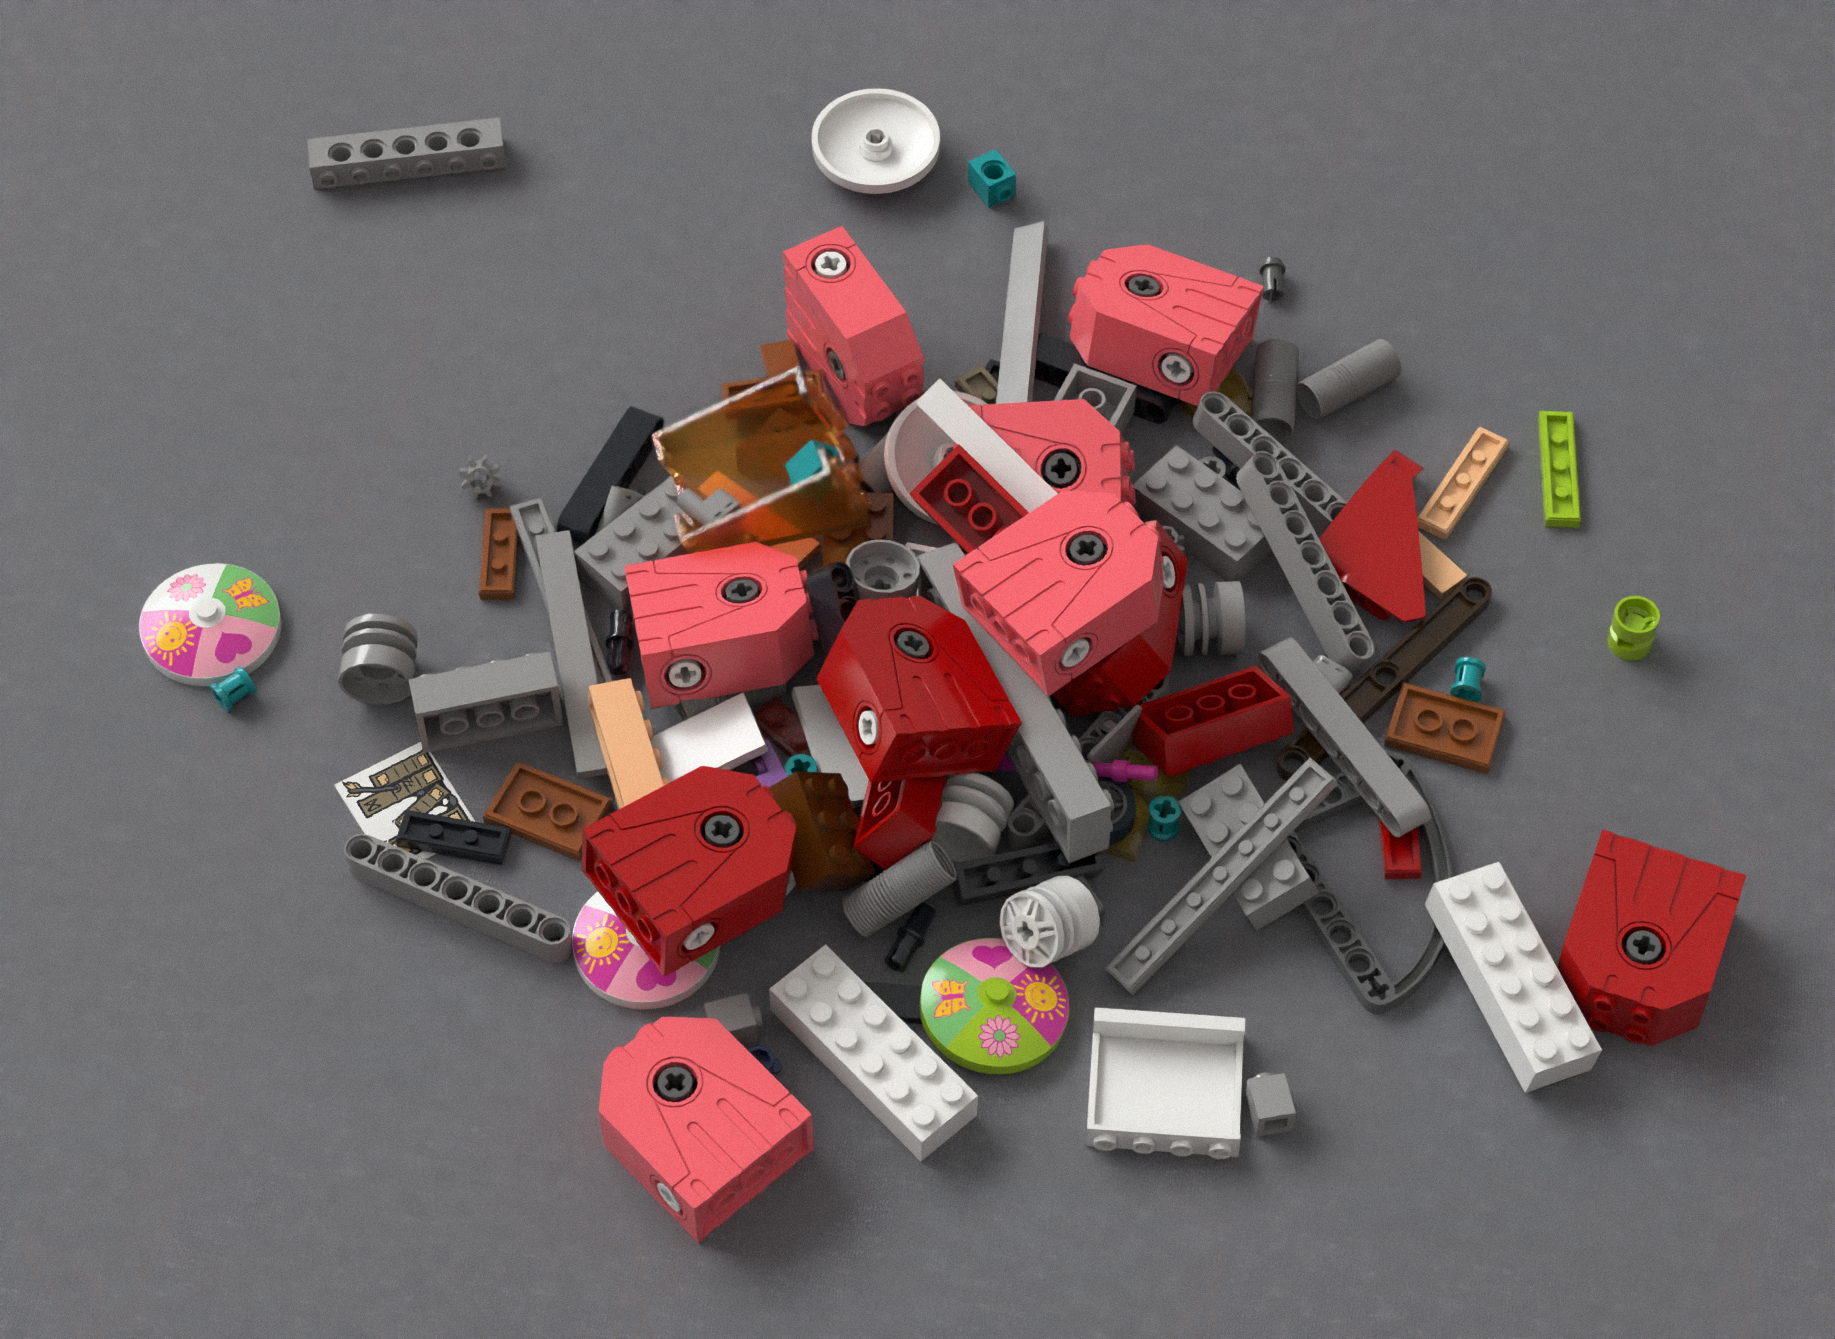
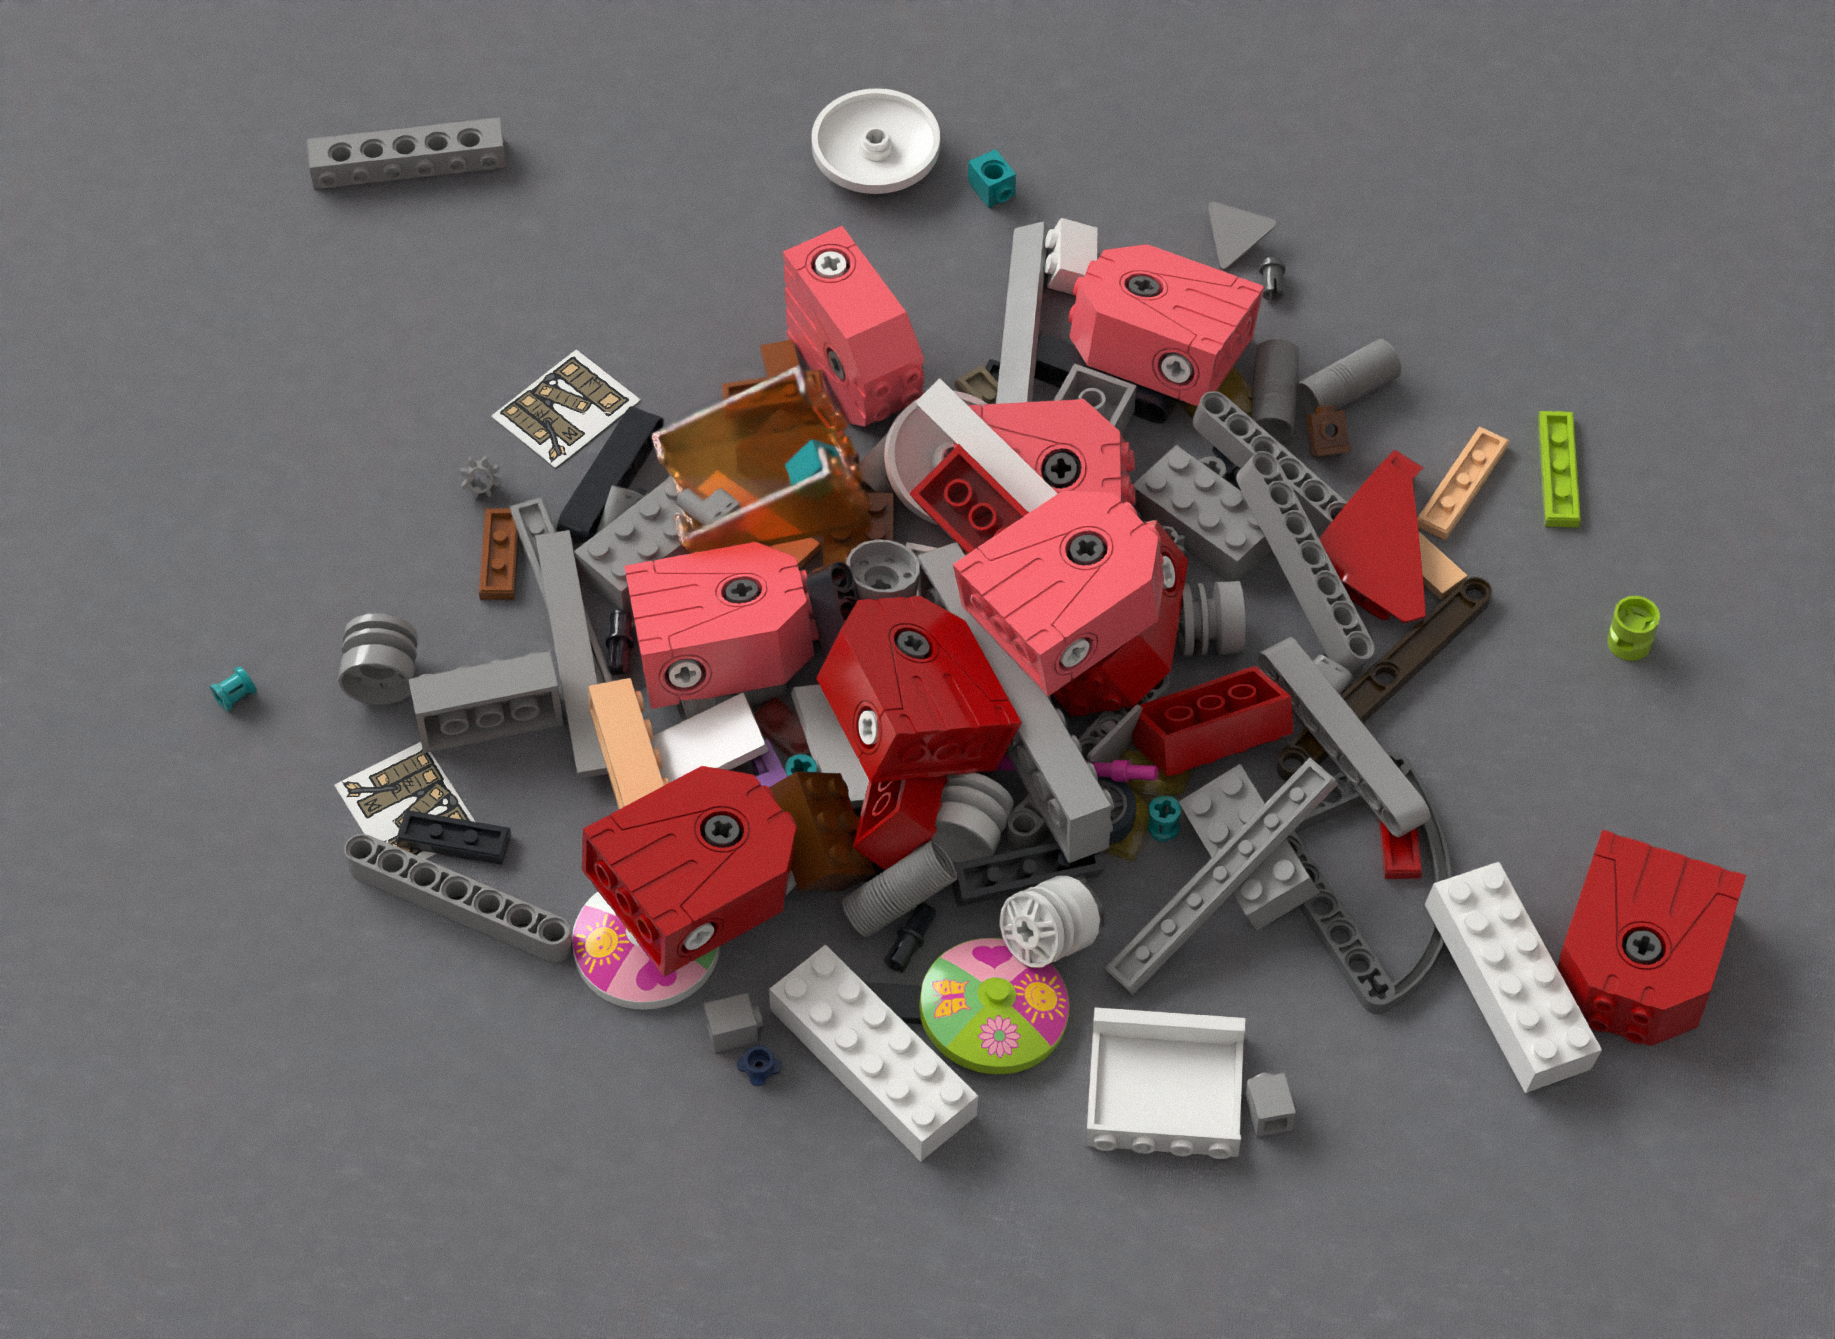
(210, 623): dish -> none
(546, 809): dark orange tile -> none
(565, 408): none -> sticker
(699, 1120): coral piece -> none
(1069, 253): none -> white brick
(1236, 231): none -> light grey piece
(1321, 443): none -> reddish brown brick
(1445, 728): dark orange tile -> none
(1468, 679): teal bush -> none

